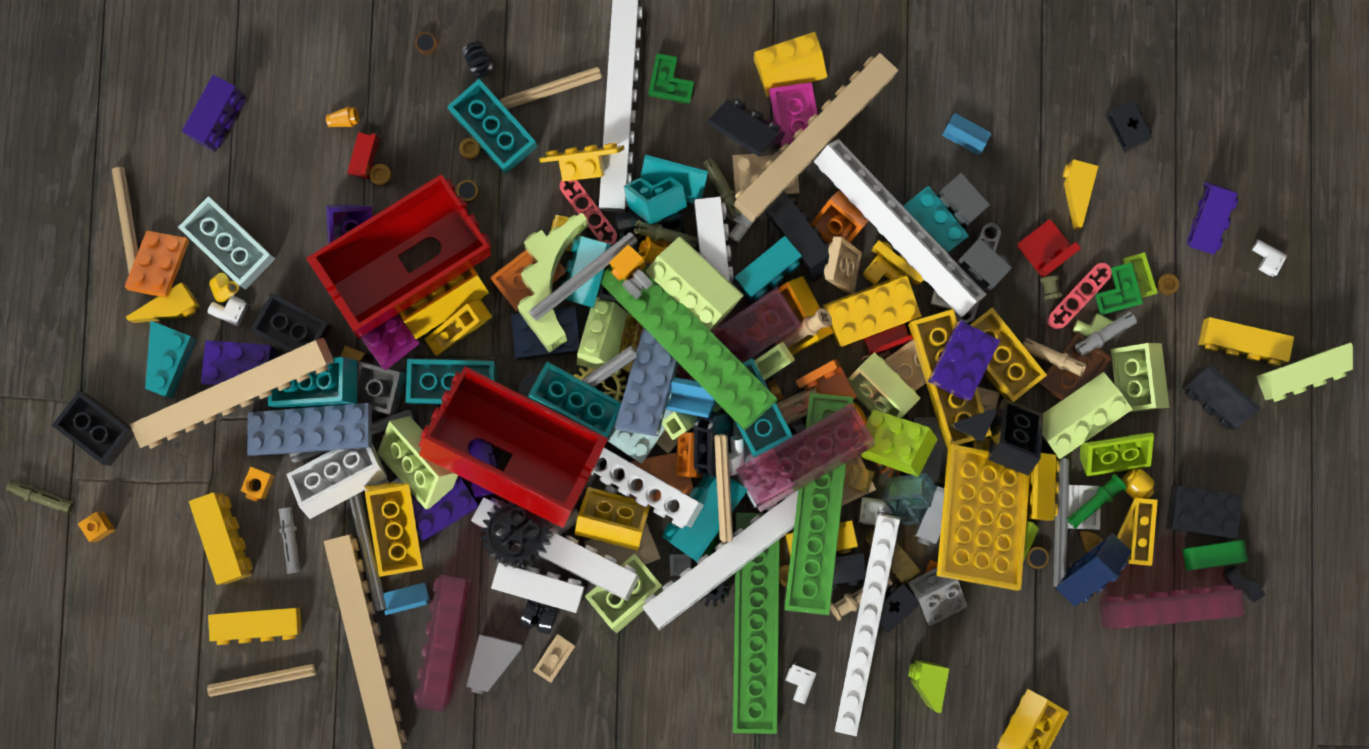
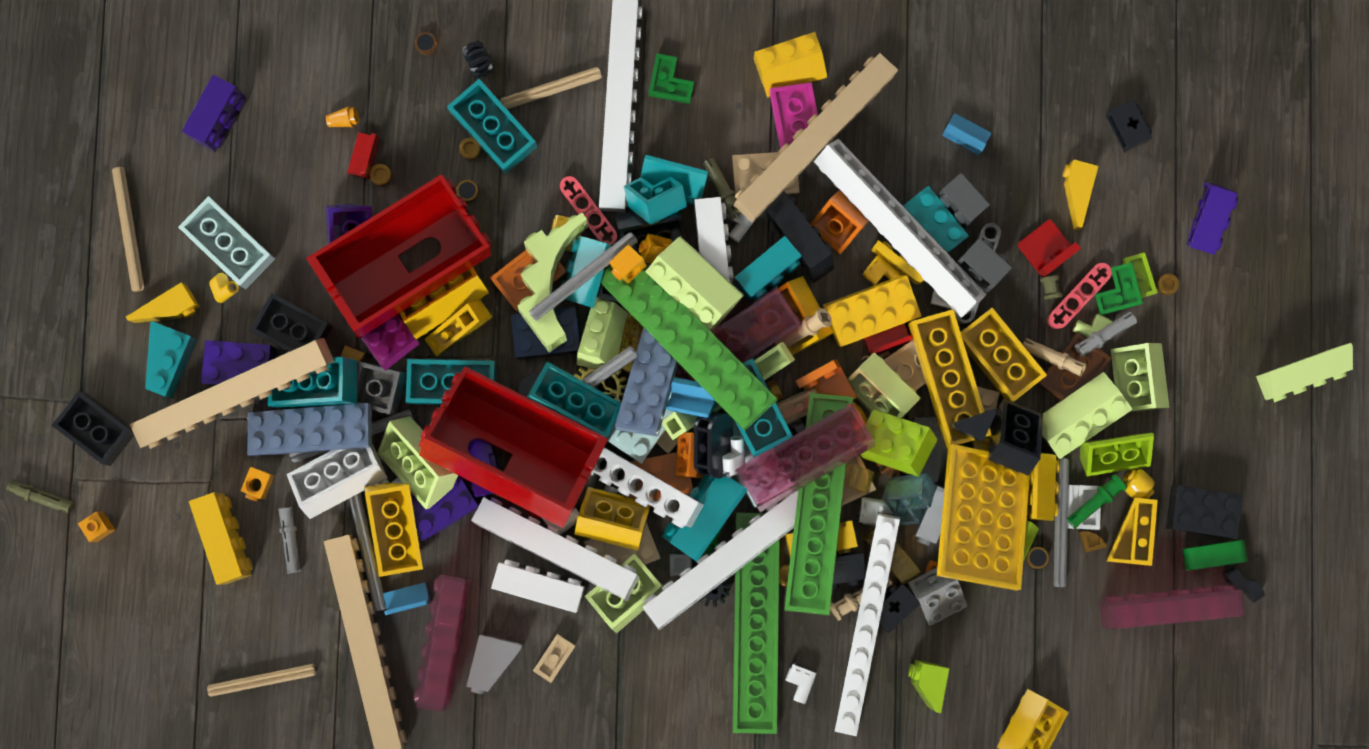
(156, 264): orange plate -> none
(232, 313): white piece -> none
(255, 624): yellow brick -> none
(529, 546): black gear -> none
(544, 622): black wheel -> none
(584, 163): yellow bracket -> none
(636, 284): light grey wheel -> none
(657, 233): olive pin -> none
(723, 487): tan axle -> none
(747, 128): black slope -> none
(843, 265): tan plate -> none
(963, 361): dark purple brick -> none
(1094, 570): dark blue brick -> none
(1220, 397): black slope -> none
(1246, 340): yellow brick -> none
(1272, 259): white piece -> none

